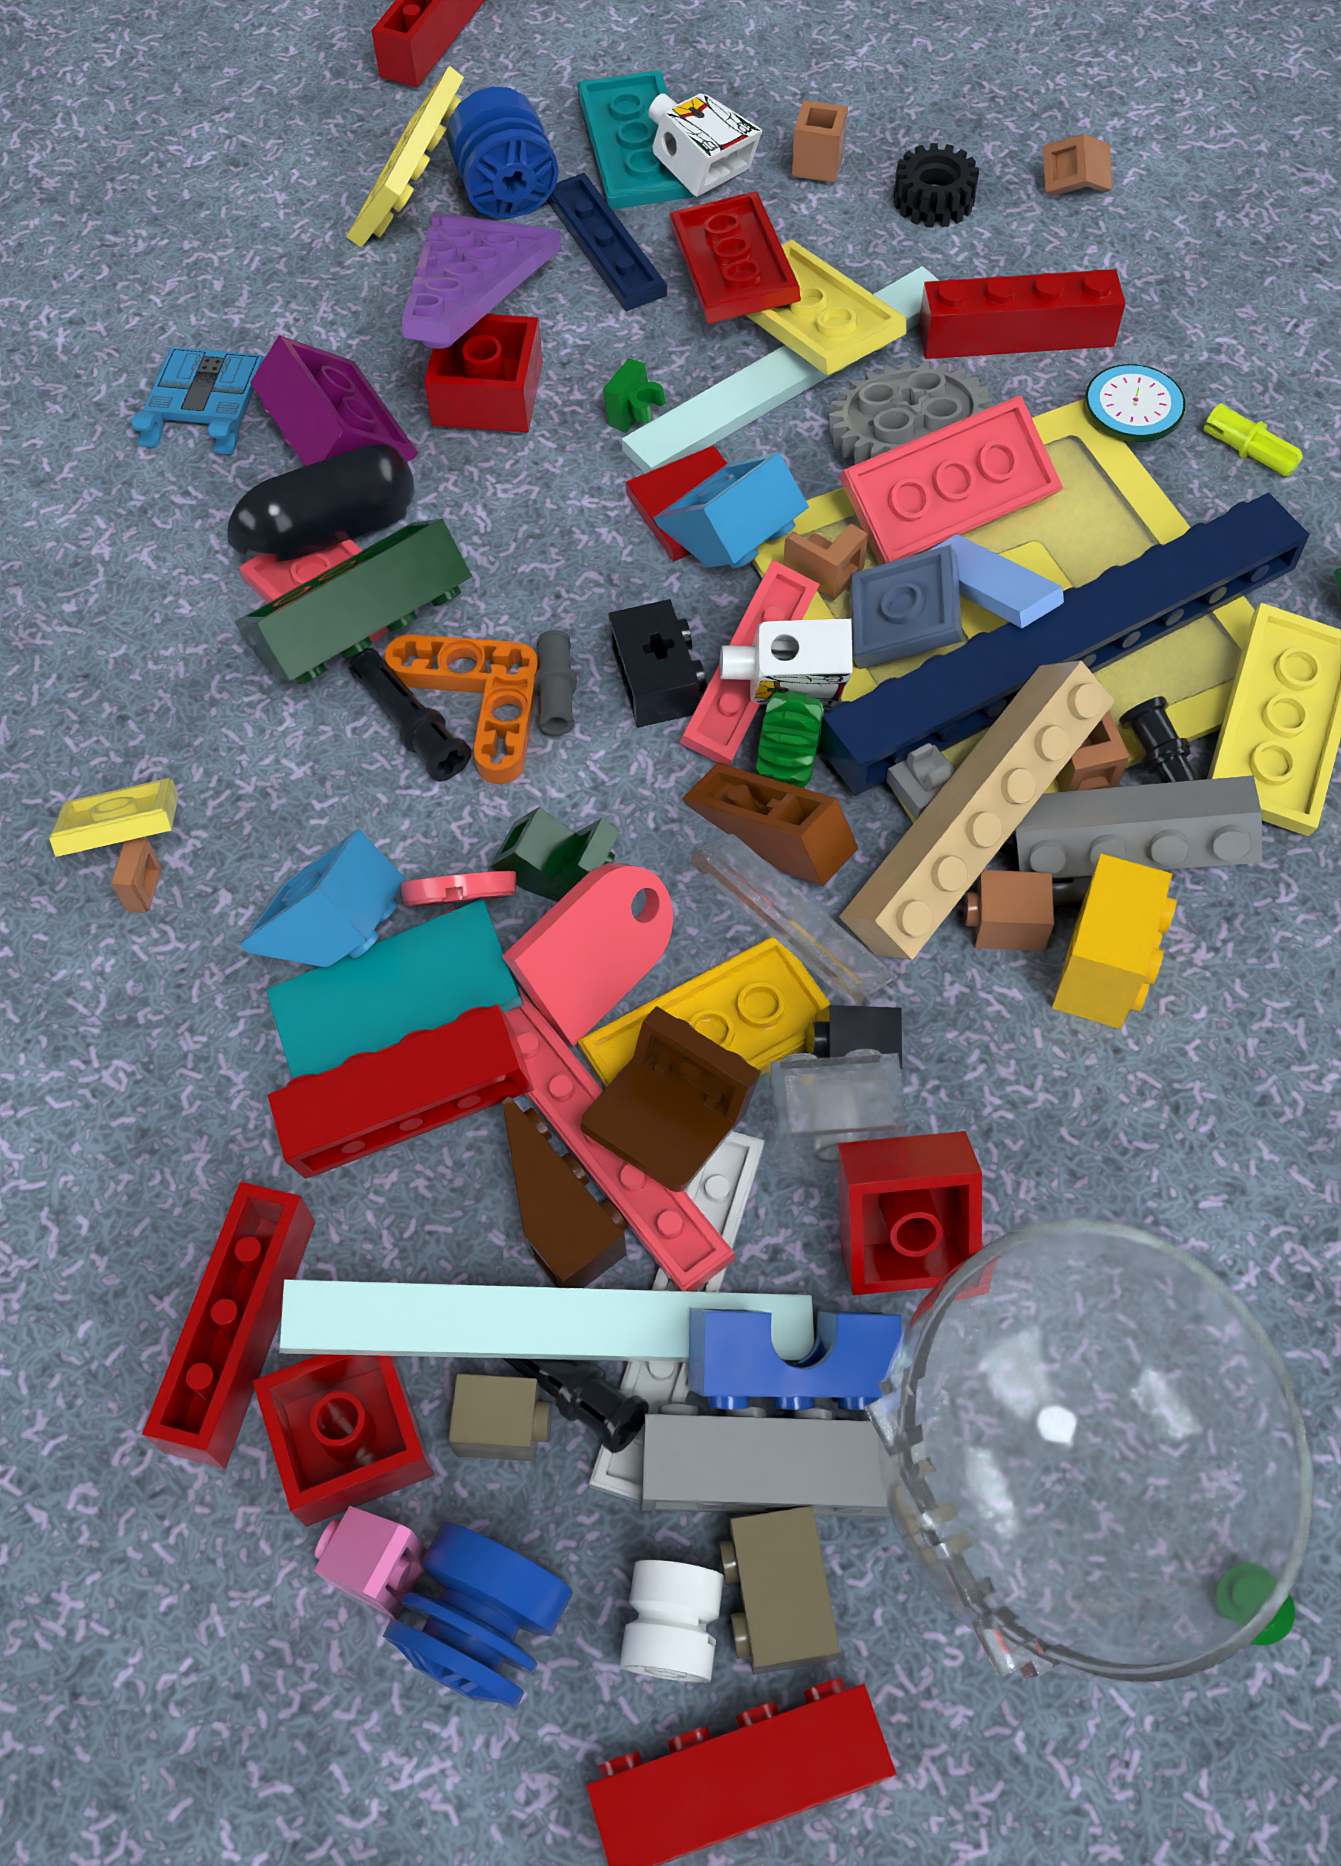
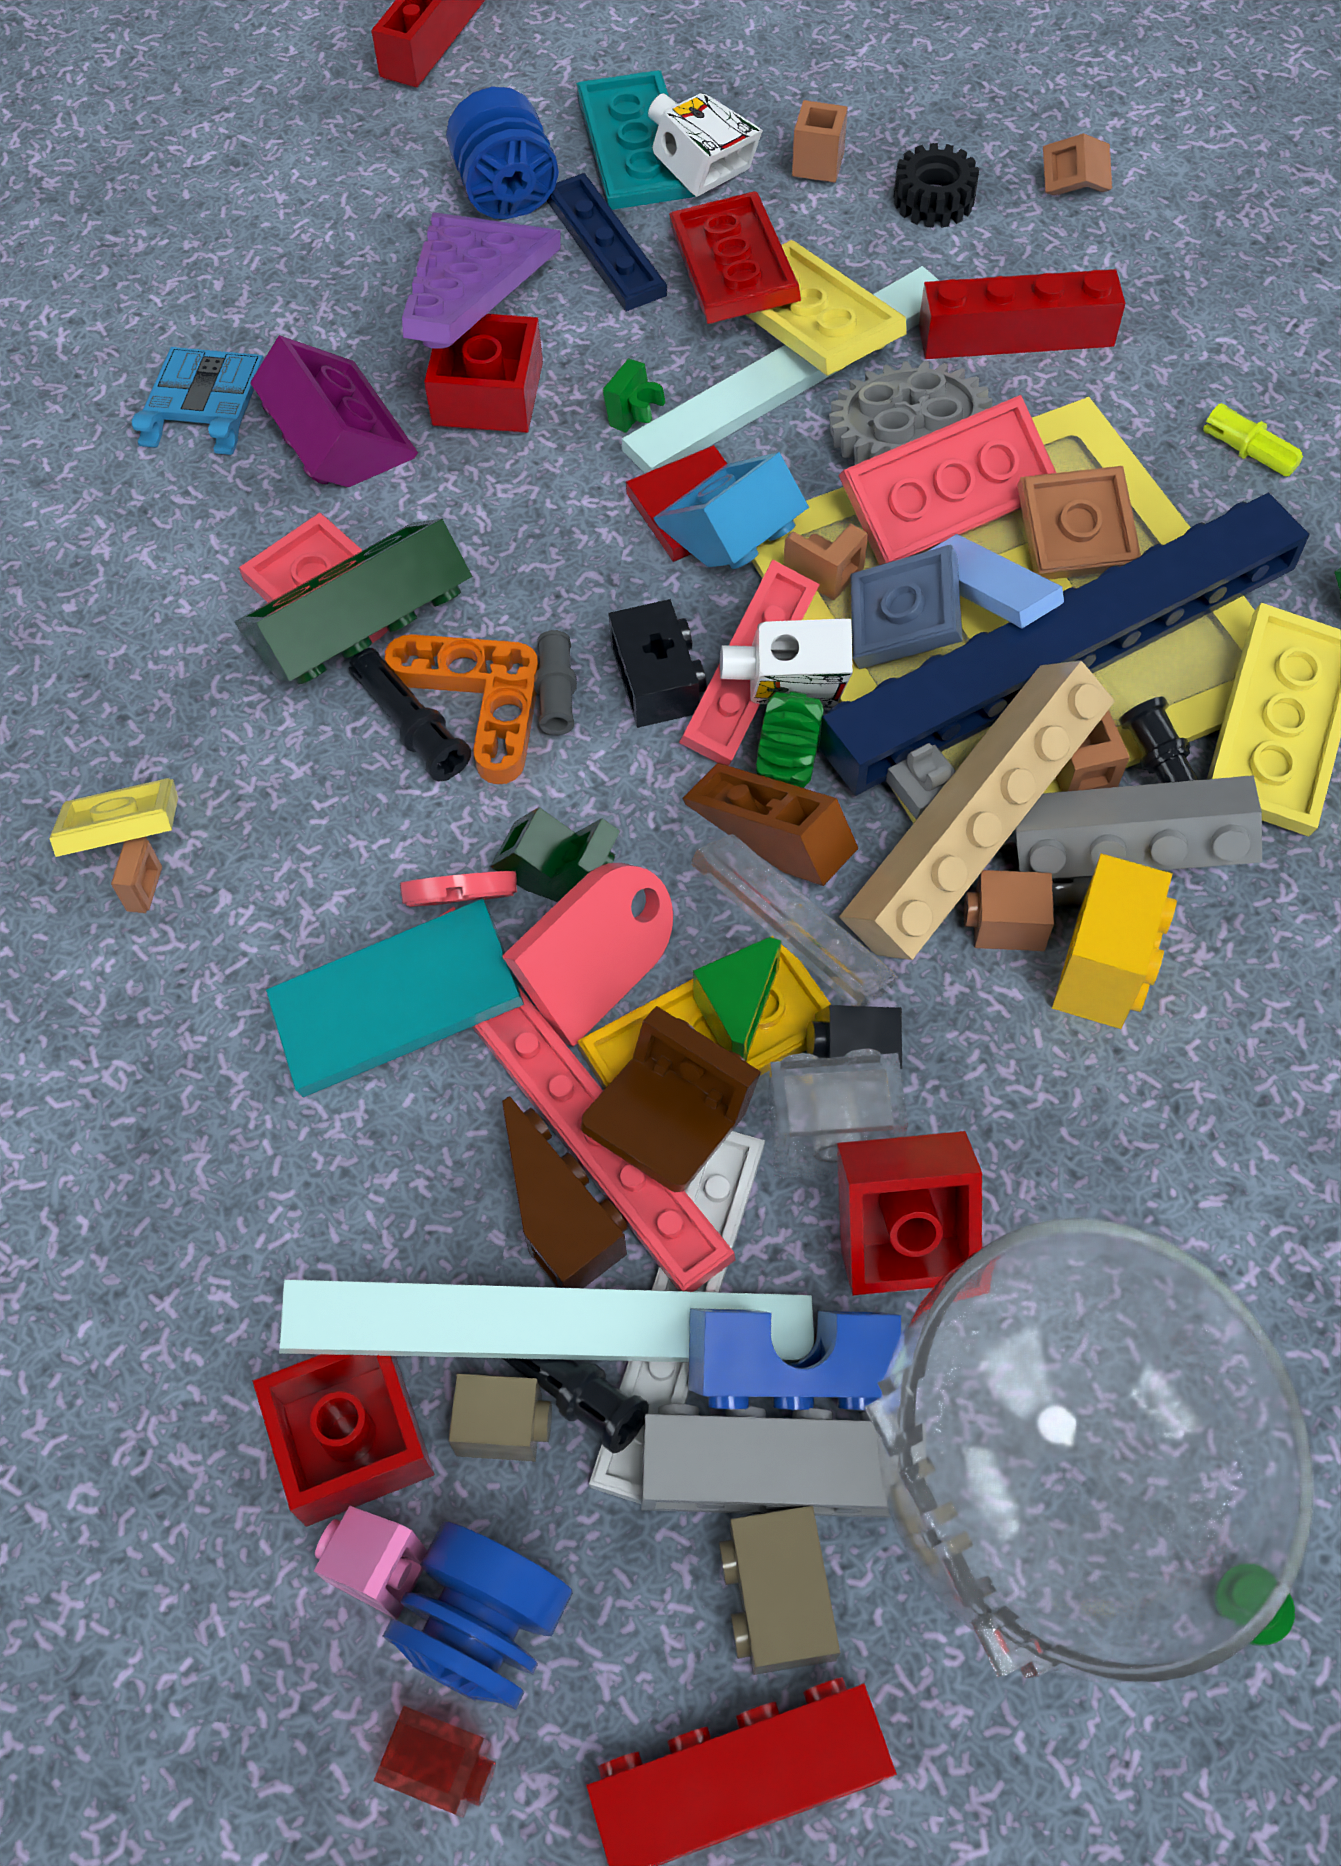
(230, 1326): red brick -> none
(323, 503): black brick -> none
(328, 906): dark azure slope -> none
(399, 1091): red brick -> none
(407, 159): light yellow plate -> none
(436, 1763): none -> clear red brick
(670, 1631): white wheel -> none
(735, 993): none -> green slope
(1078, 522): none -> nougat tile
(1134, 403): piece -> none

